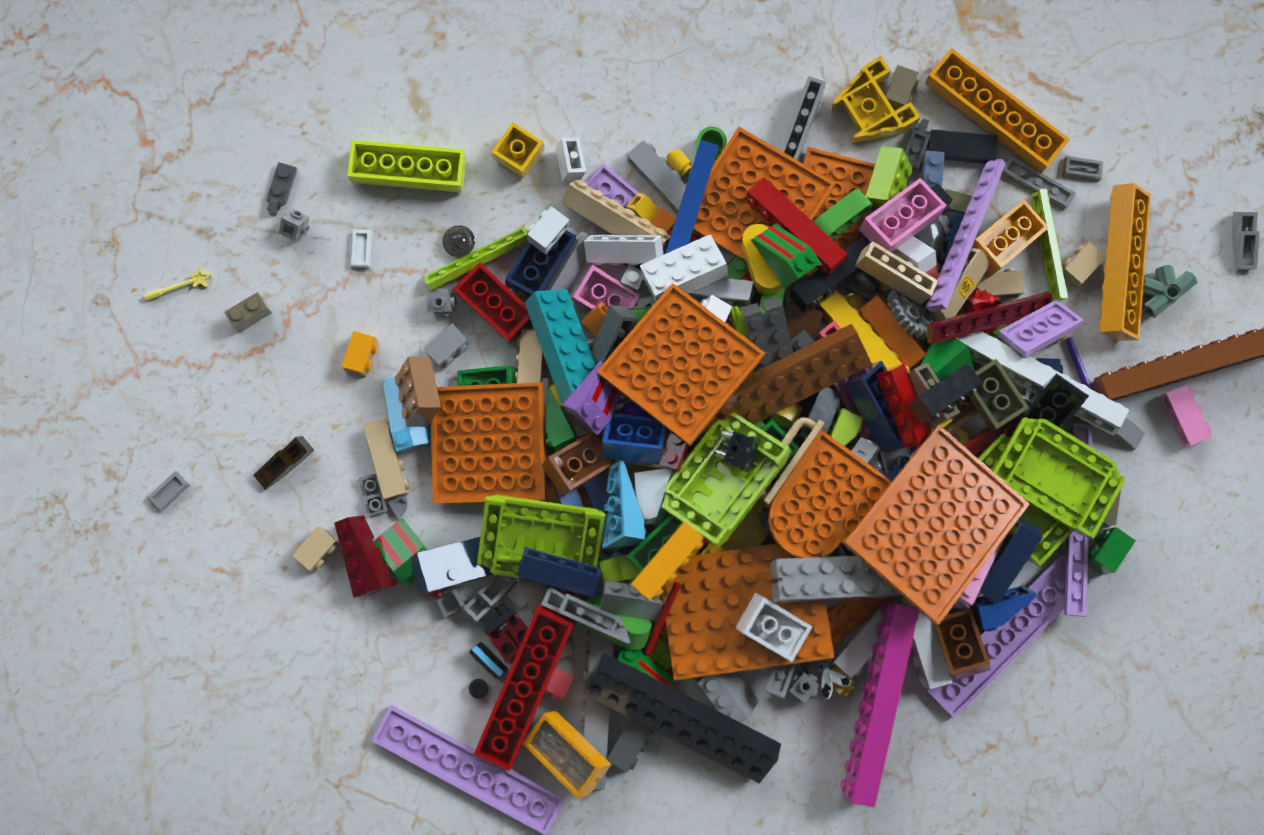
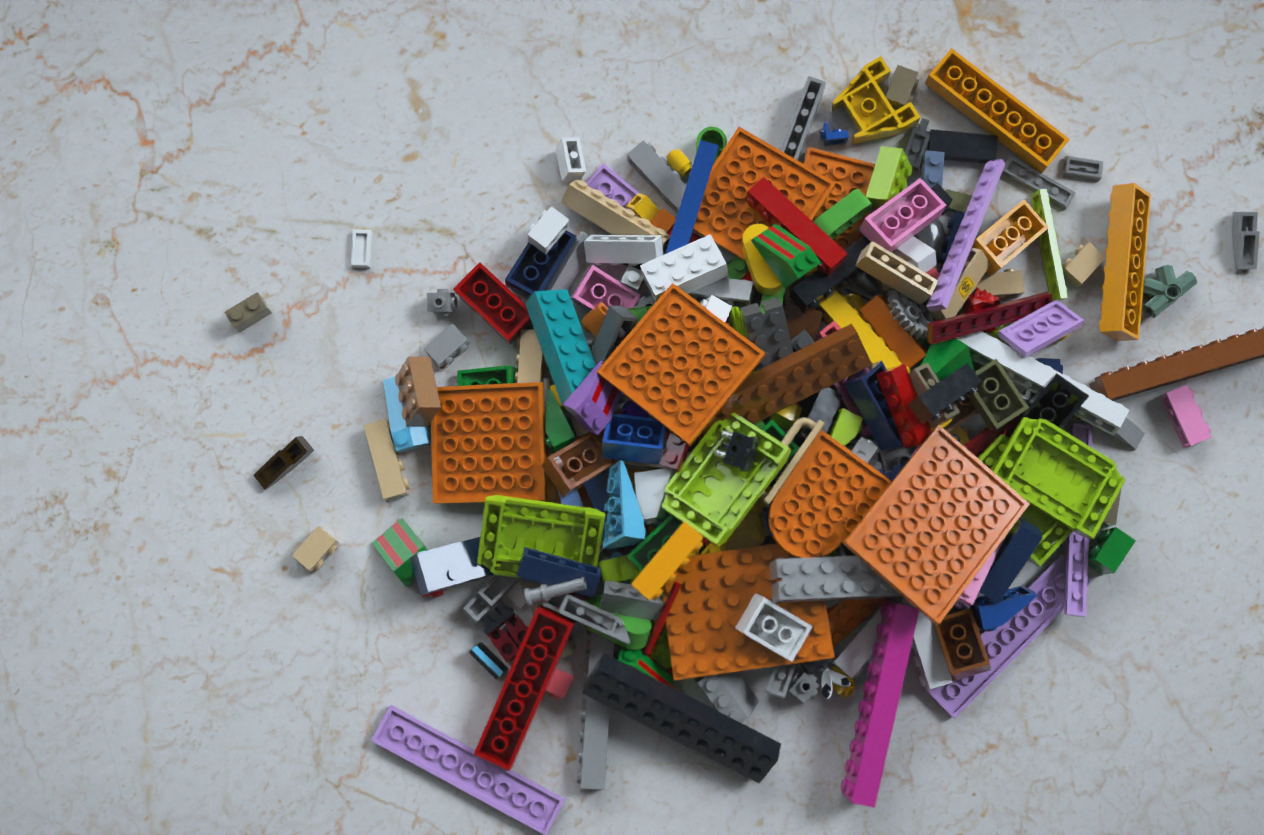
(168, 491): light grey tile -> none
(197, 279): light yellow piece -> none
(280, 187): dark grey hinge -> none
(294, 224): light grey brick -> none
(360, 353): light orange brick -> none
(362, 557): dark red wedge -> none
(372, 495): light grey slope -> none
(398, 505): light grey tile -> none
(407, 166): neon yellow brick -> none
(452, 602): light grey bracket -> none
(458, 241): clear smoke hat -> none
(478, 688): black plate -> none
(483, 255): lime plate -> none
(518, 150): yellow brick -> none
(546, 592): none -> light grey pin
(566, 754): brick -> none
(629, 744): dark grey brick -> none
(834, 137): none -> blue bracket
(1077, 362): dark purple bar -> none

